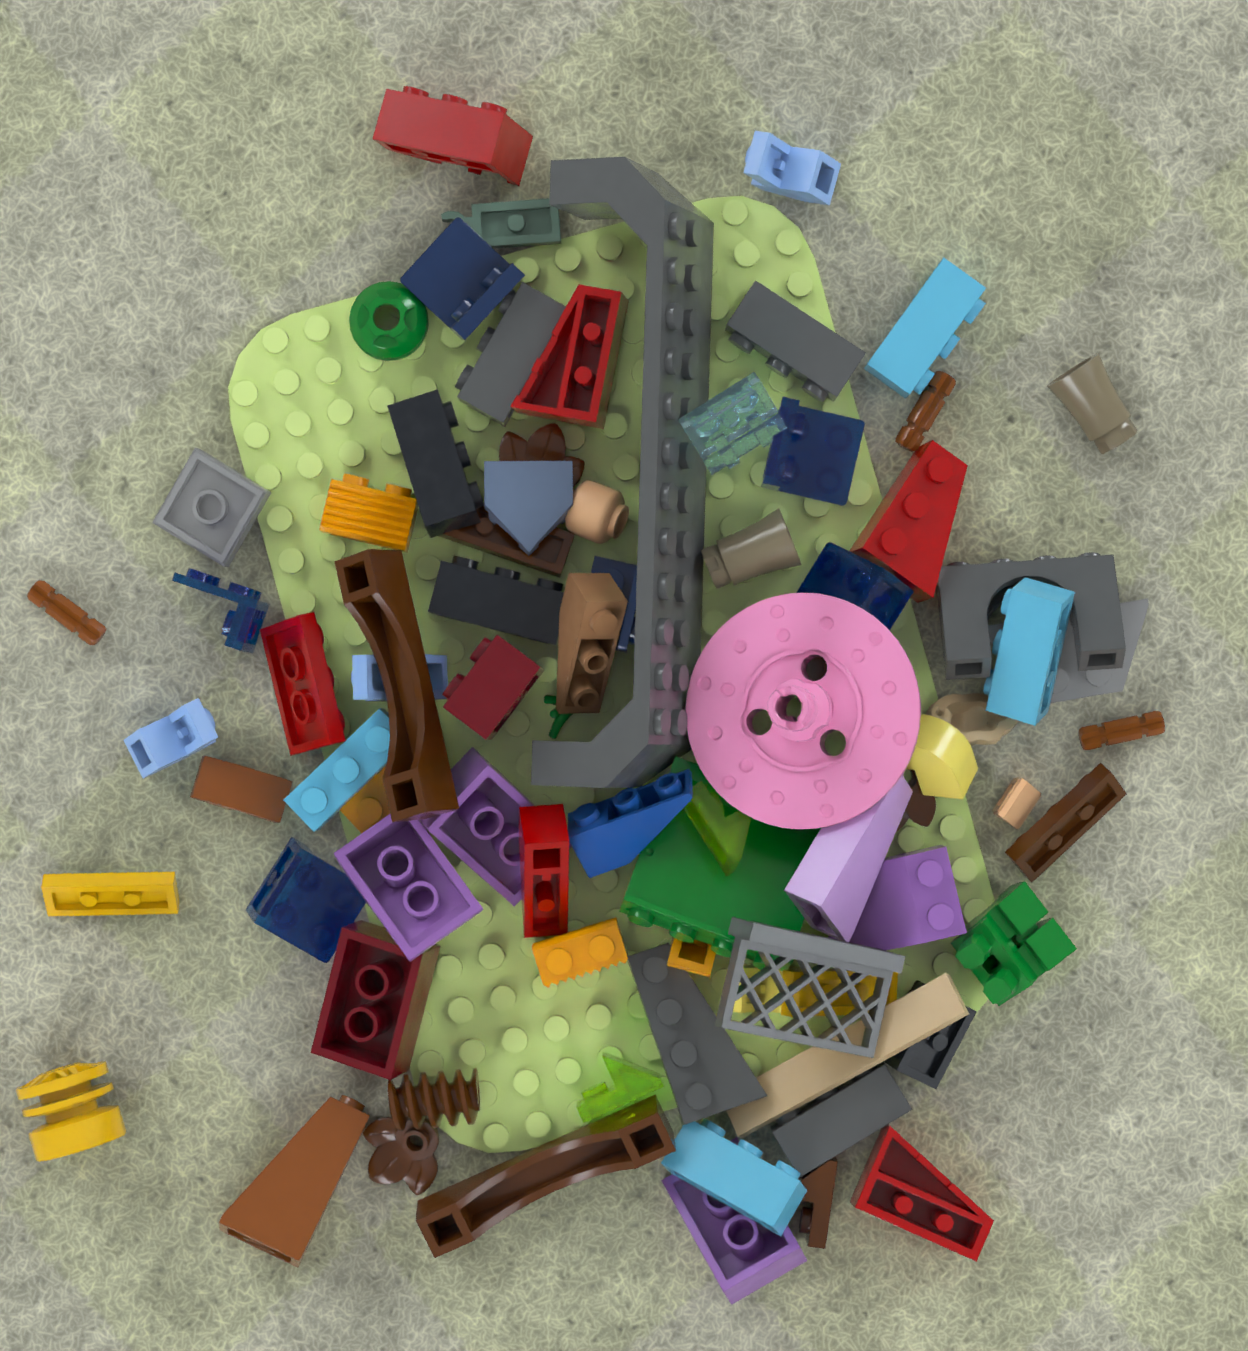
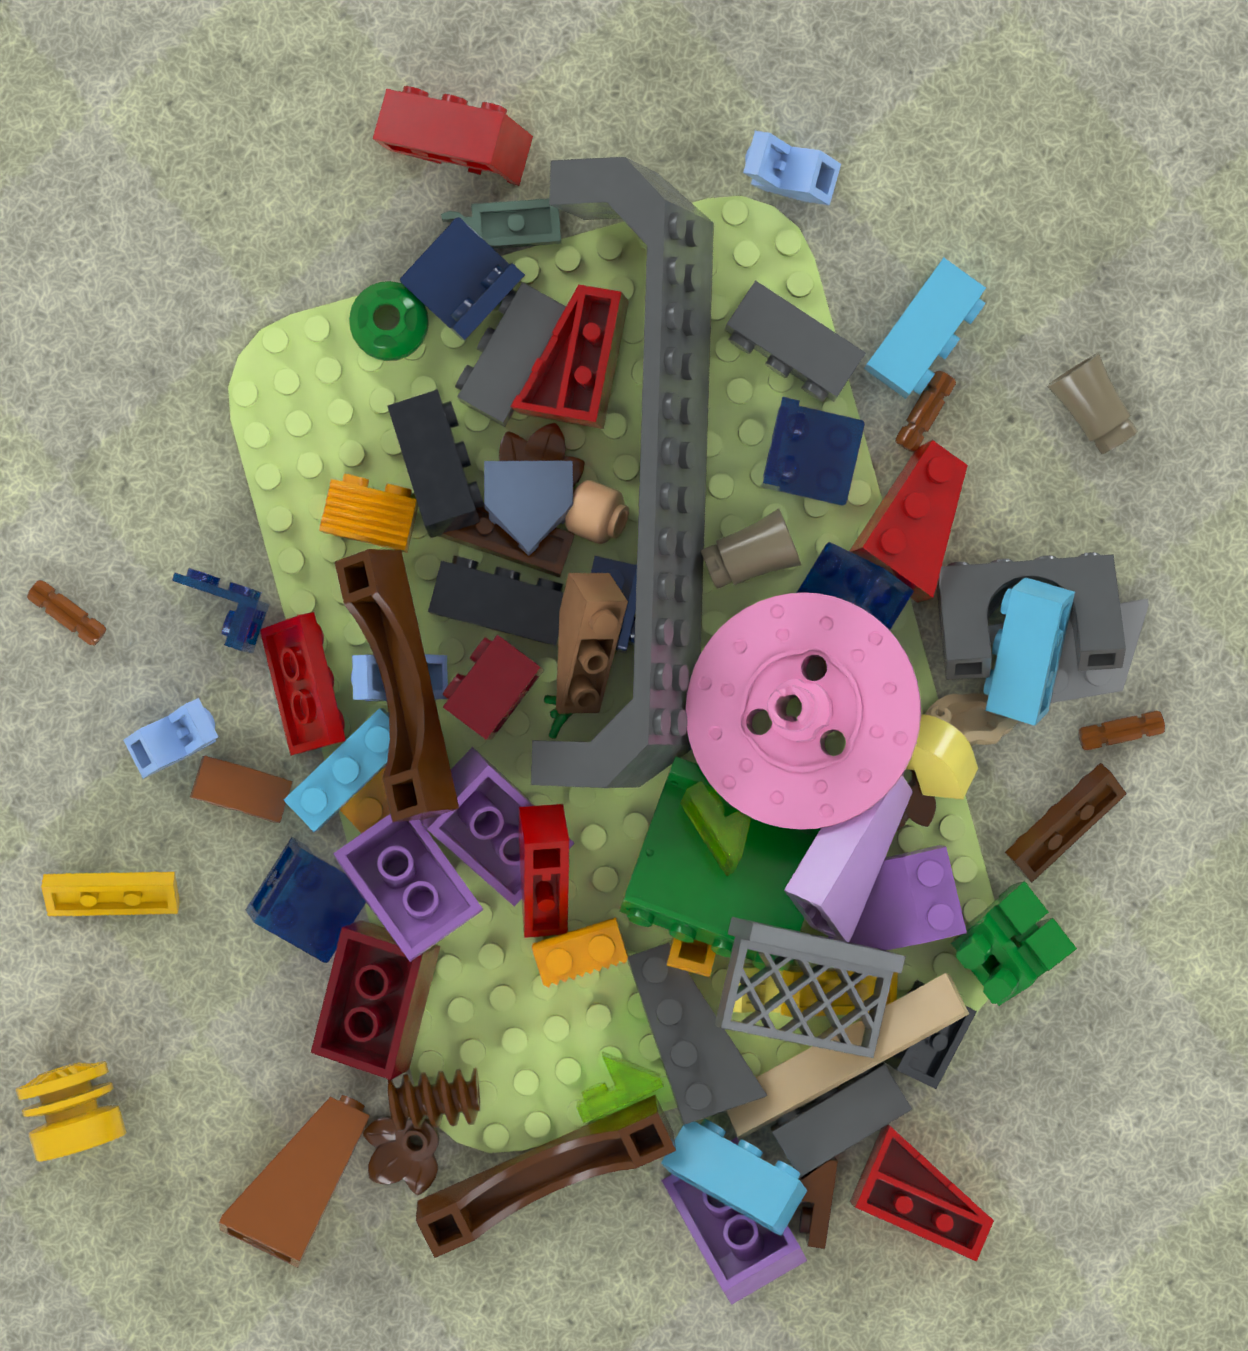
(211, 507): light grey plate -> none
(620, 827): blue slope -> none
(728, 417): clear light blue plate -> none
(1016, 802): light nougat slope -> none

